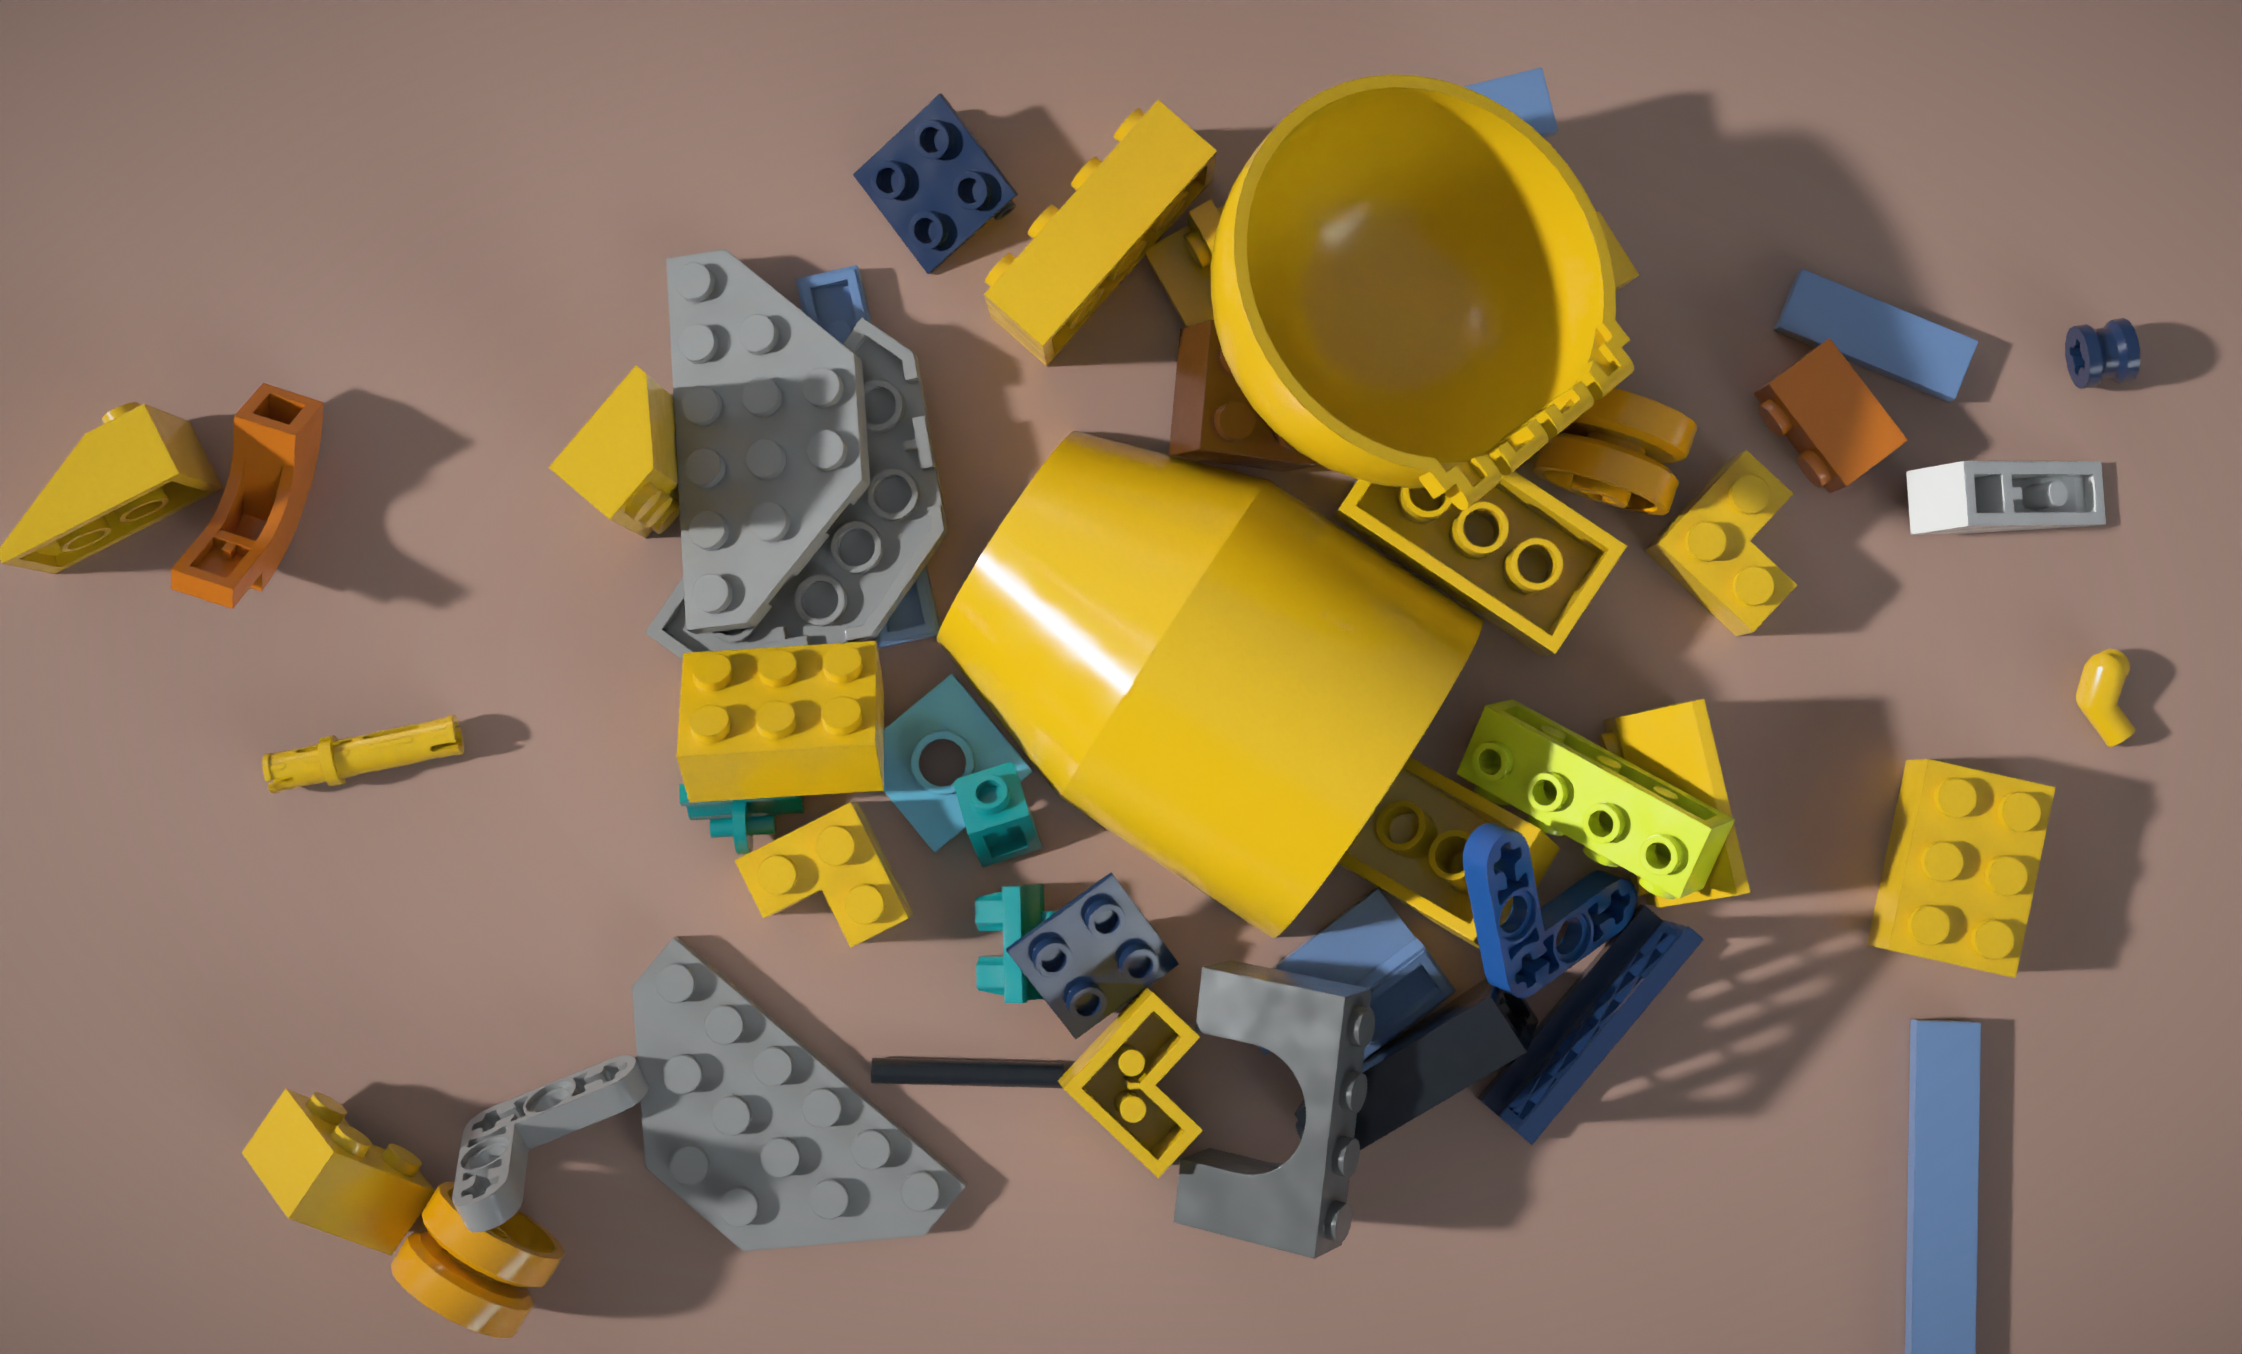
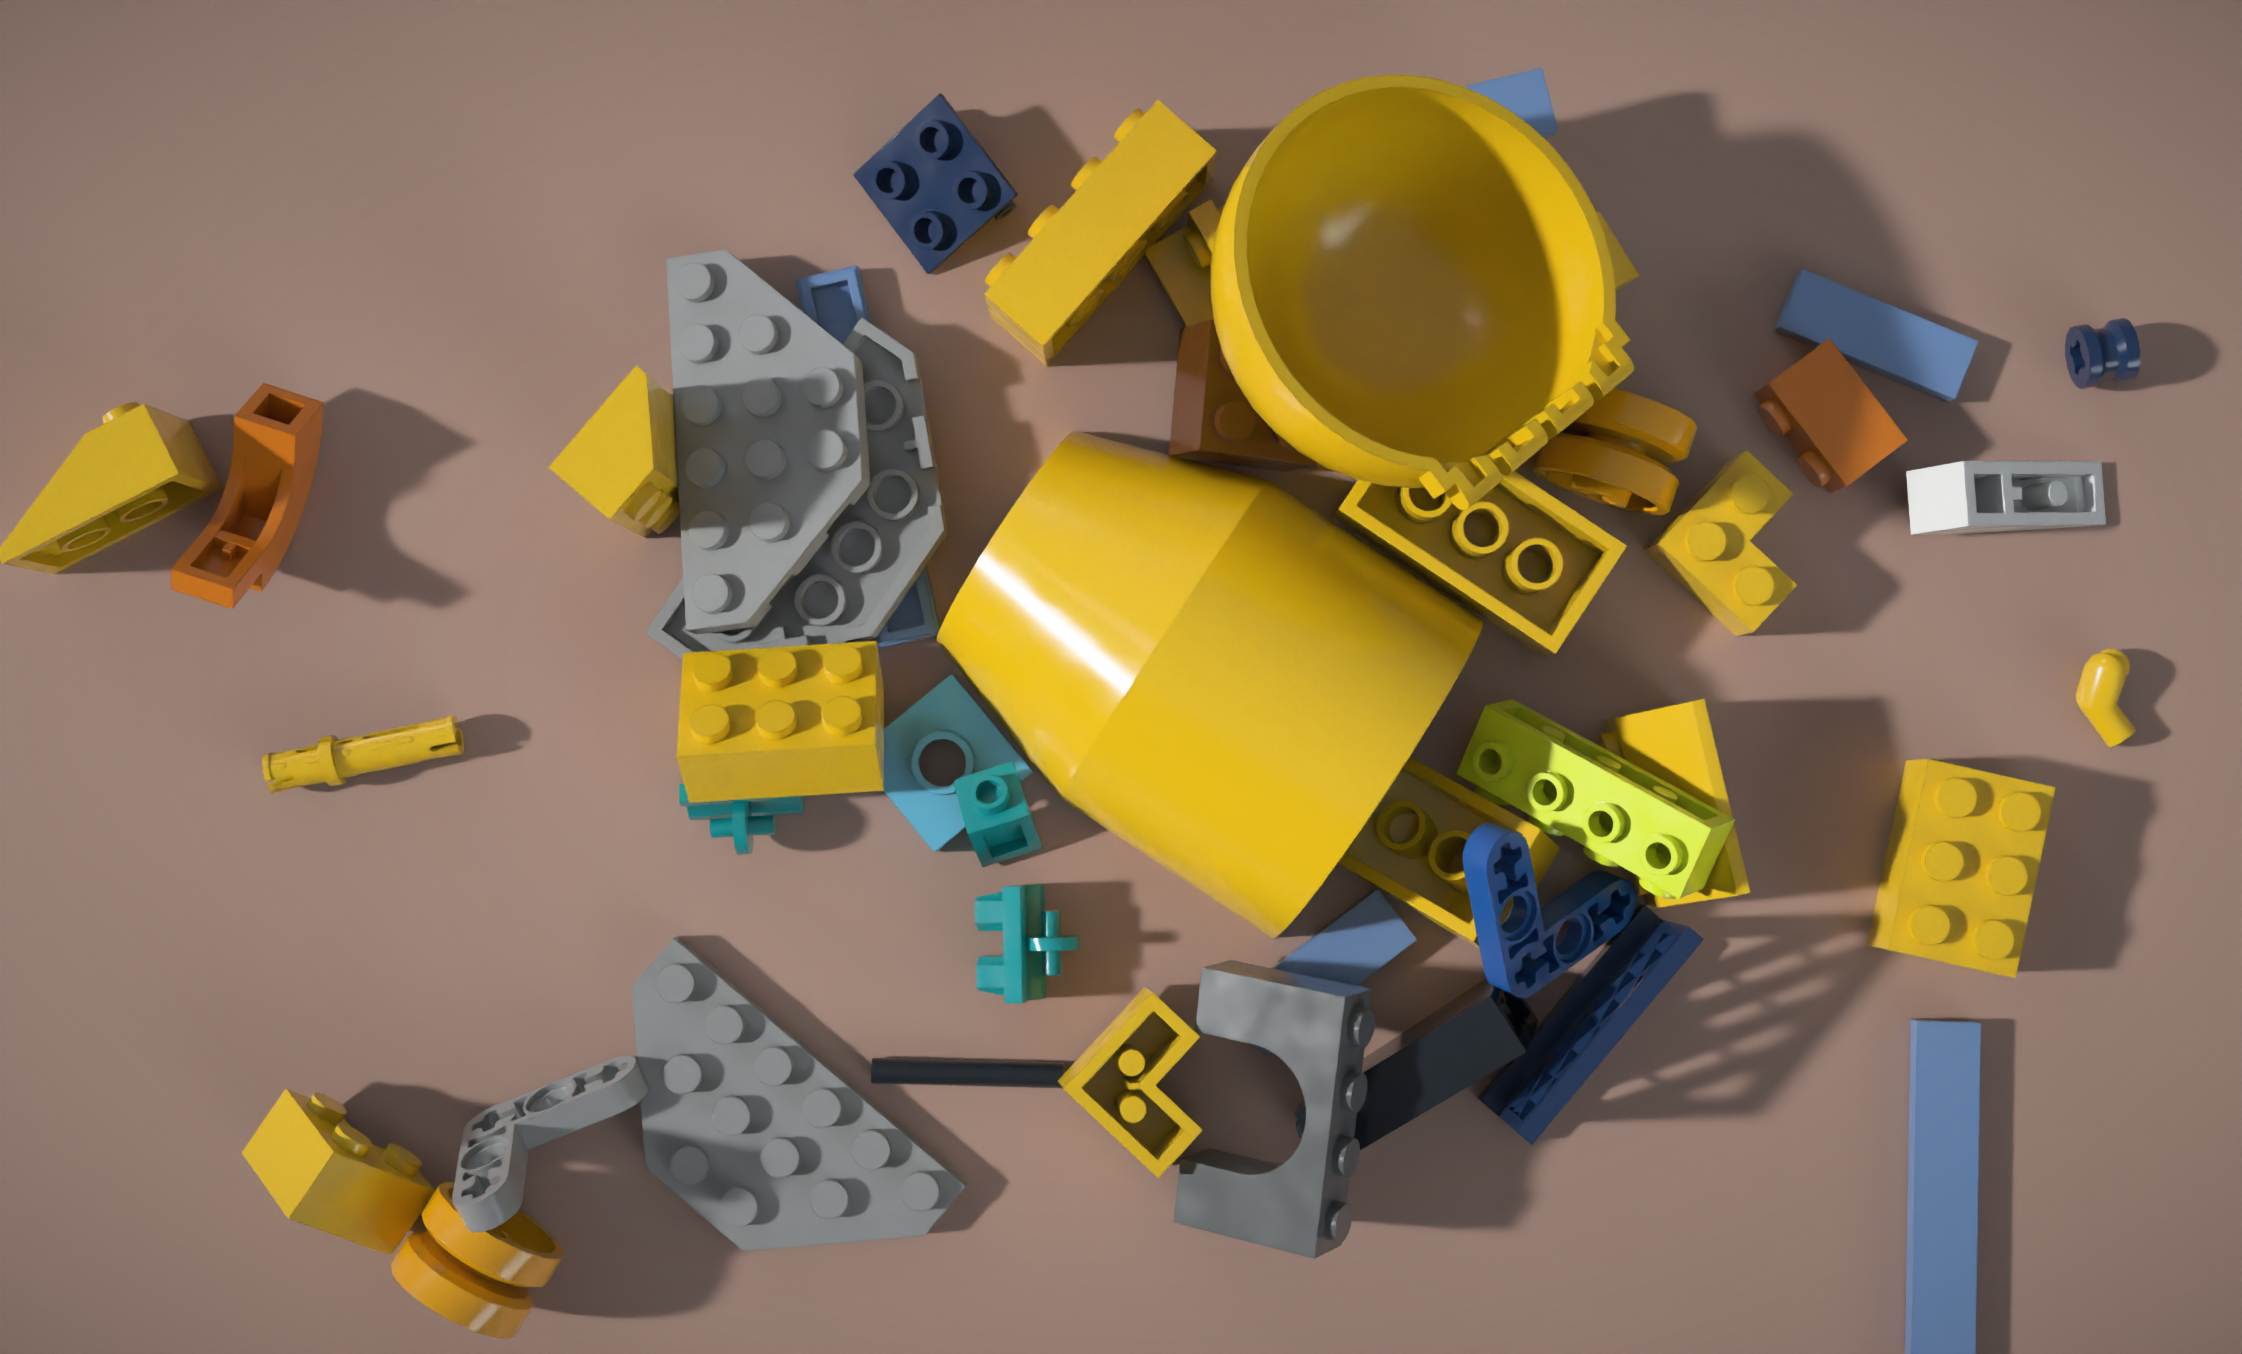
(833, 857): yellow brick -> none
(1092, 956): dark blue hinge -> none
(1403, 992): medium blue tile -> none

